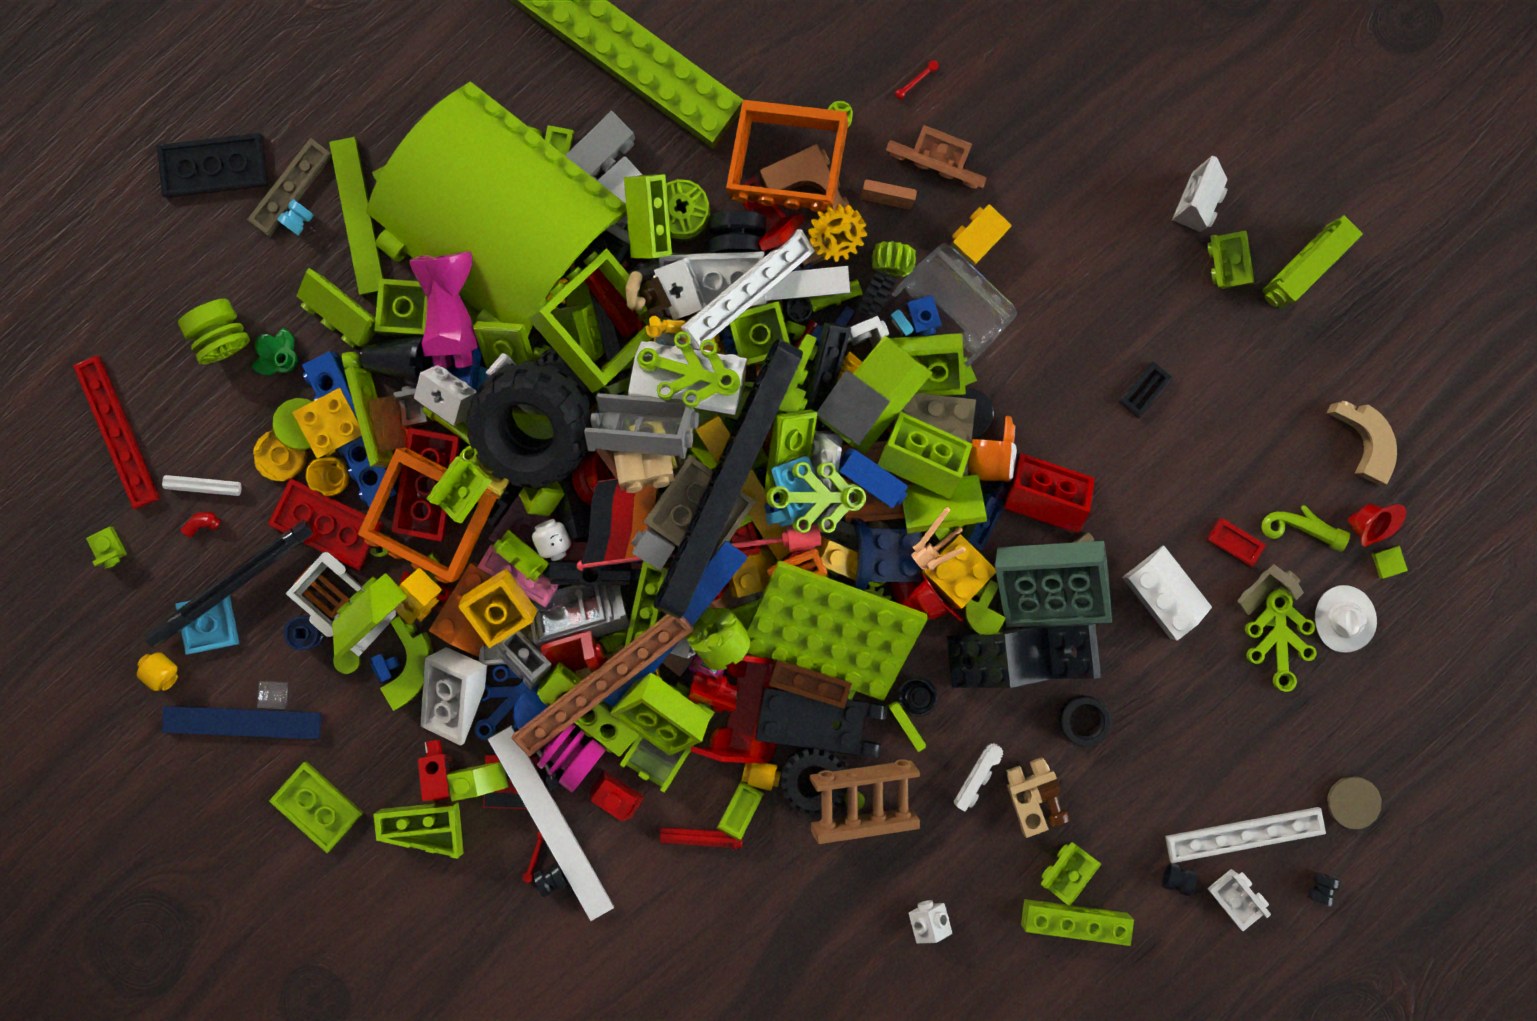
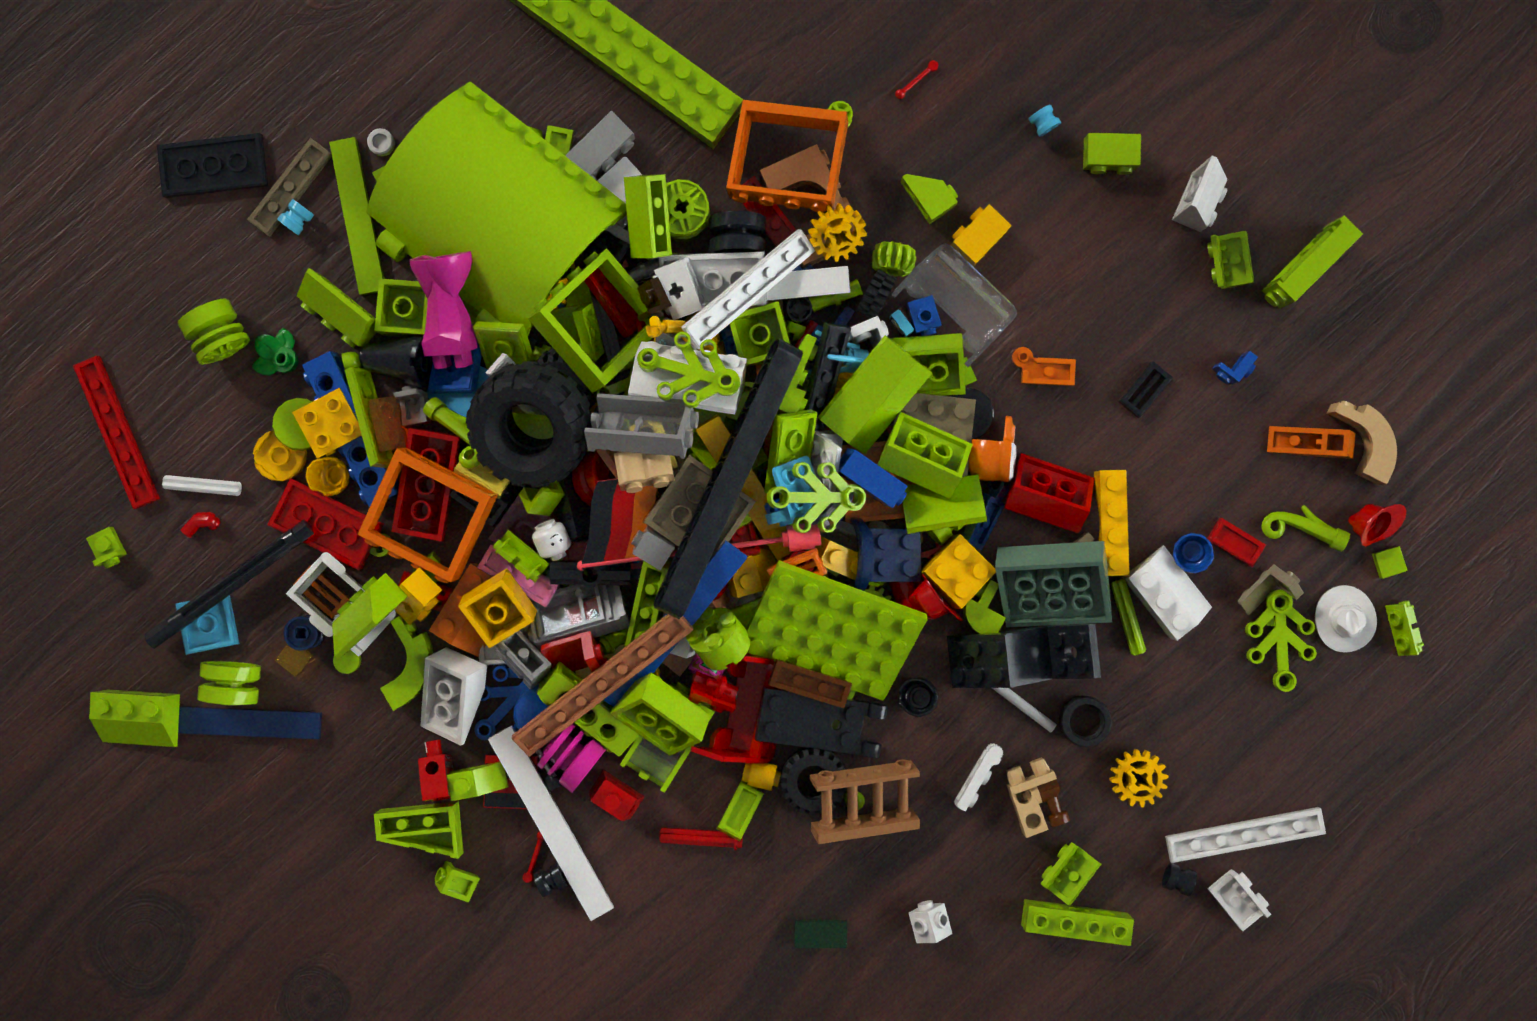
(135, 717): none -> lime slope
(157, 671): yellow head -> none
(229, 683): none -> lime wheel
(272, 694): clear tile -> none
(293, 659): none -> clear yellow tile
(316, 807): lime tile -> none
(381, 142): none -> white tile
(381, 667): blue tile -> none
(444, 394): white brick -> none
(456, 882): none -> lime bracket
(459, 488): lime bracket -> none
(632, 289): tan arm -> none
(781, 231): red tile -> none
(820, 933): none -> clear green tile
(851, 359): none -> medium azure plant
(853, 407): flat silver tile -> none
(888, 194): nougat tile -> none
(907, 726): lime tile -> none
(926, 555): light nougat plant -> none
(930, 195): none -> lime slope
(940, 153): nougat bracket -> none
(1026, 708): none -> white bar
(1044, 120): none -> medium azure wheel
(1044, 370): none -> orange hinge
(1111, 499): none -> yellow arch
(1112, 152): none -> lime brick
(1128, 617): none -> lime axle
(1131, 785): none -> yellow gear
(1193, 553): none -> blue hair
(1242, 368): none -> blue bracket
(1311, 442): none -> orange slope
(1324, 889): black wheel -> none
(1354, 802): dark tan tile -> none
(1406, 638): none -> lime hinge

